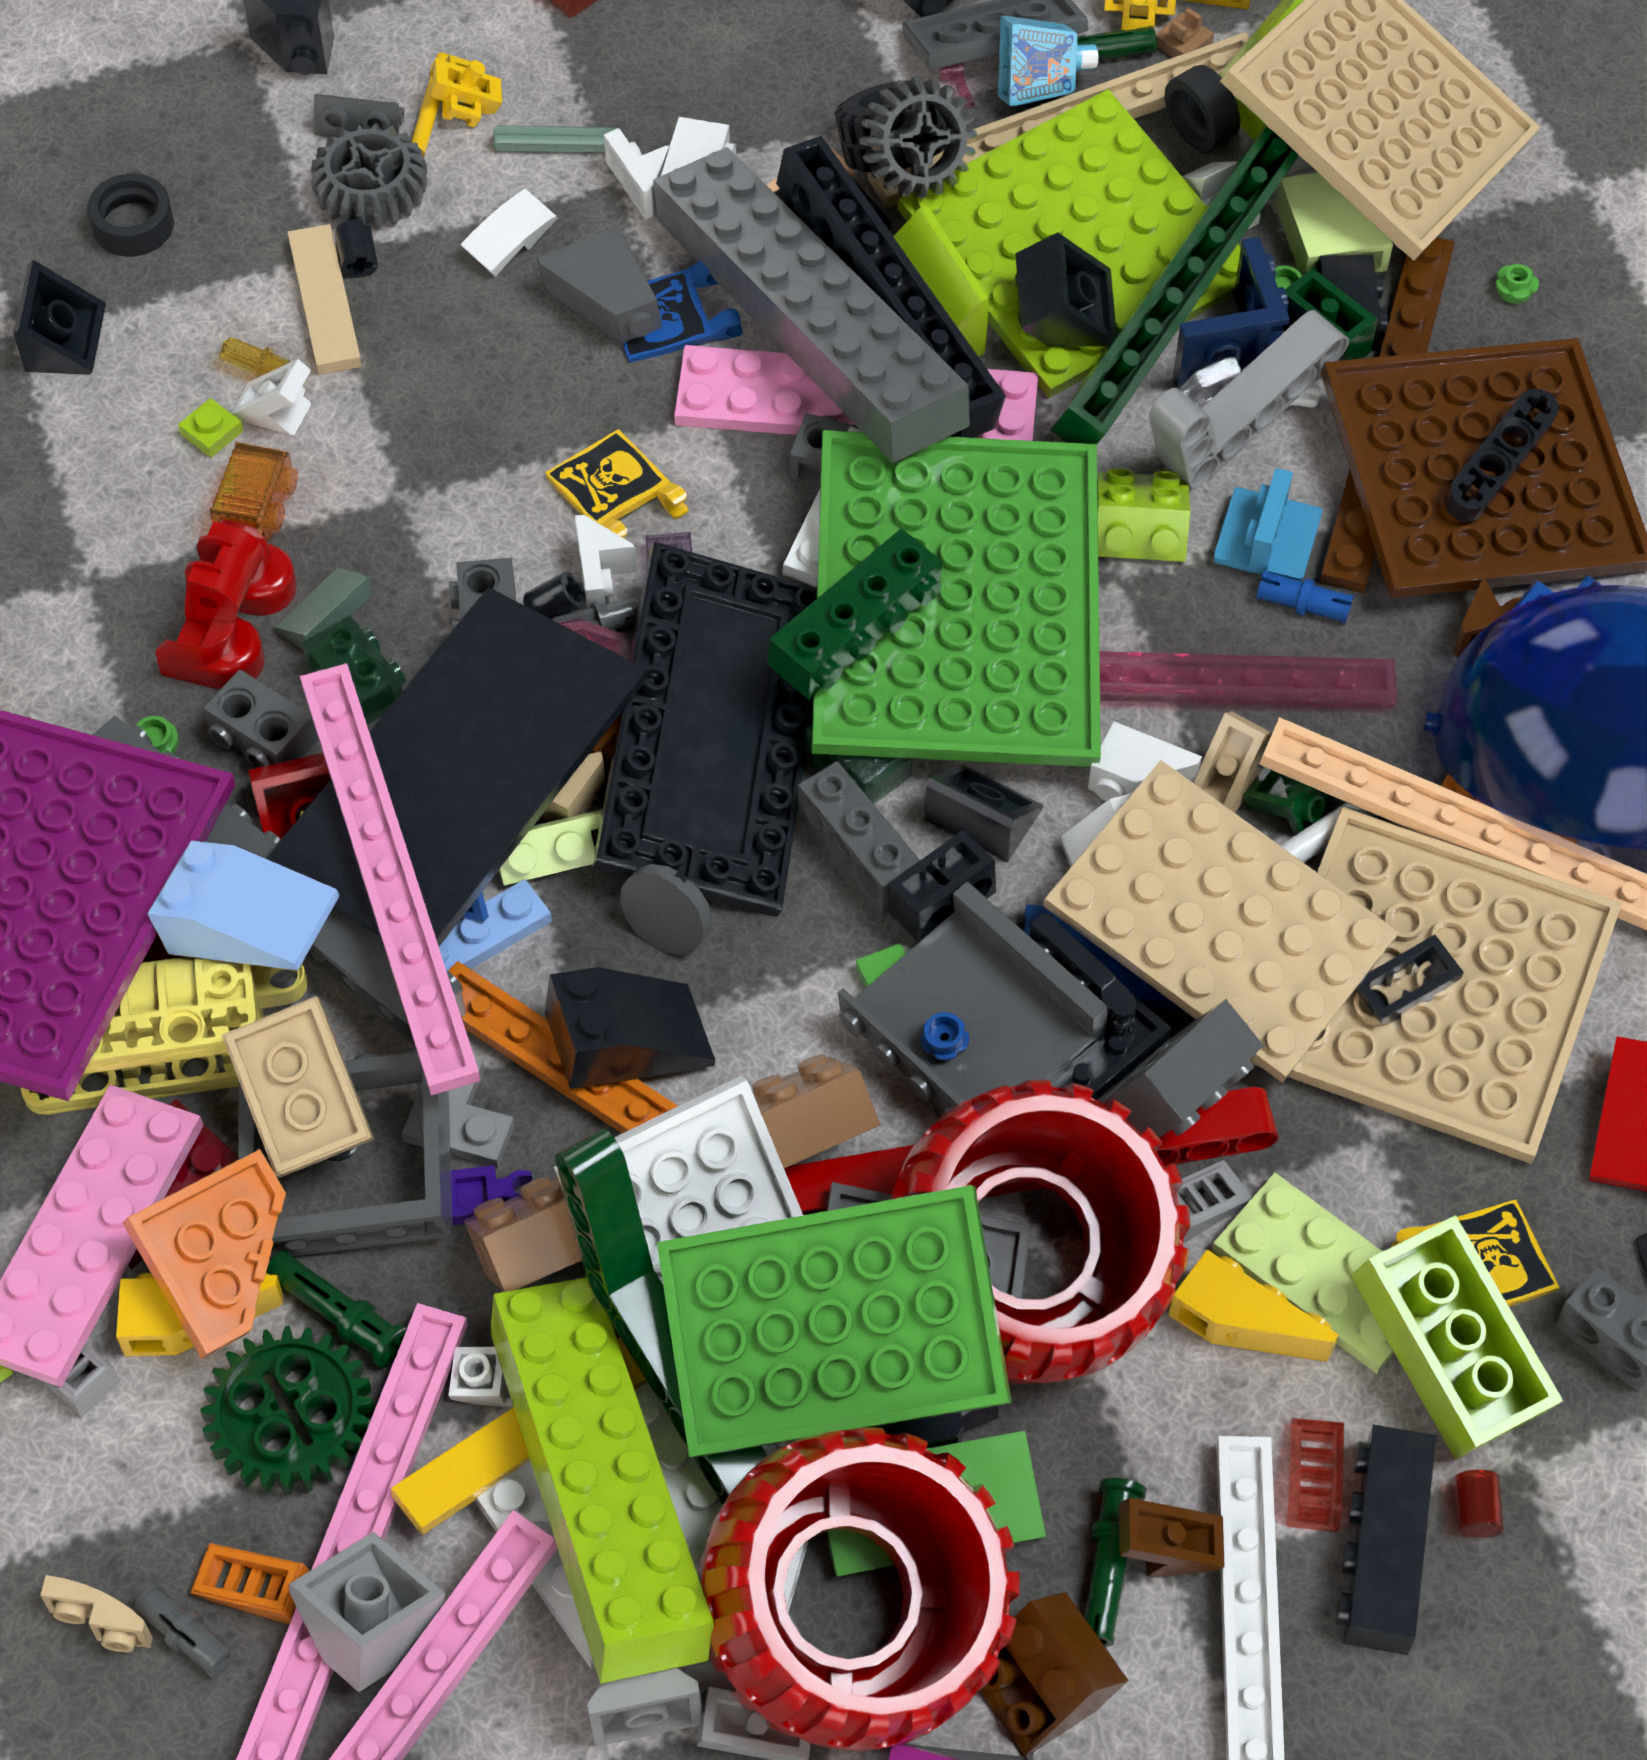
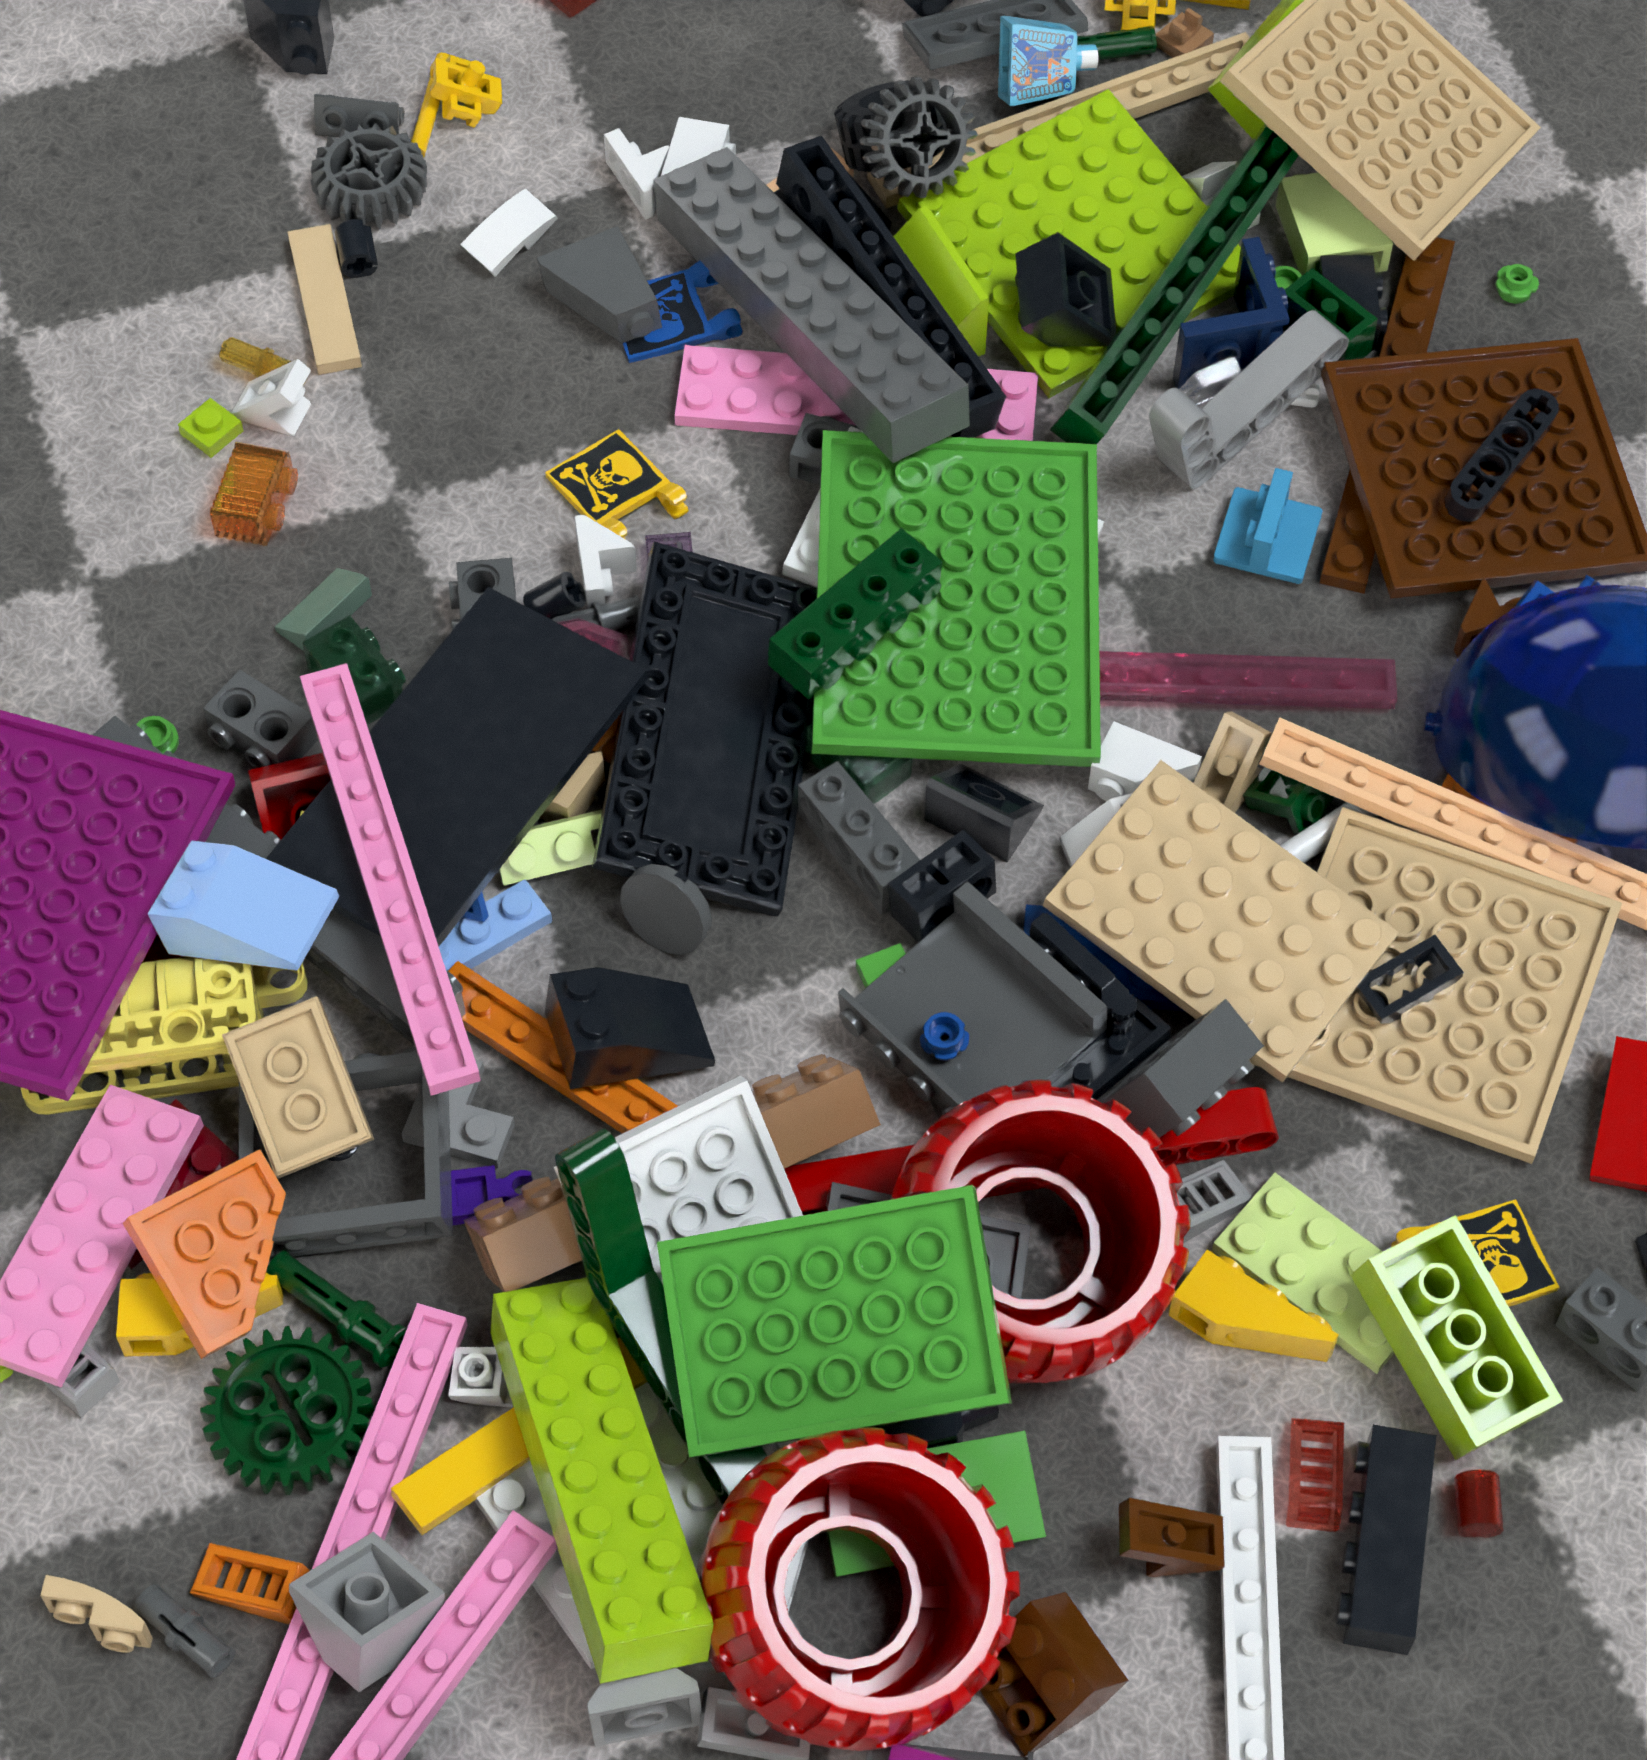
(57, 324): black slope -> none
(135, 239): black tyre -> none
(233, 576): red piece -> none
(550, 139): sand green axle -> none
(956, 74): clear pink hand -> none
(1108, 1566): dark green pin -> none
(1143, 515): lime bracket -> none
(1202, 108): black tyre -> none
(1304, 596): blue pin -> none

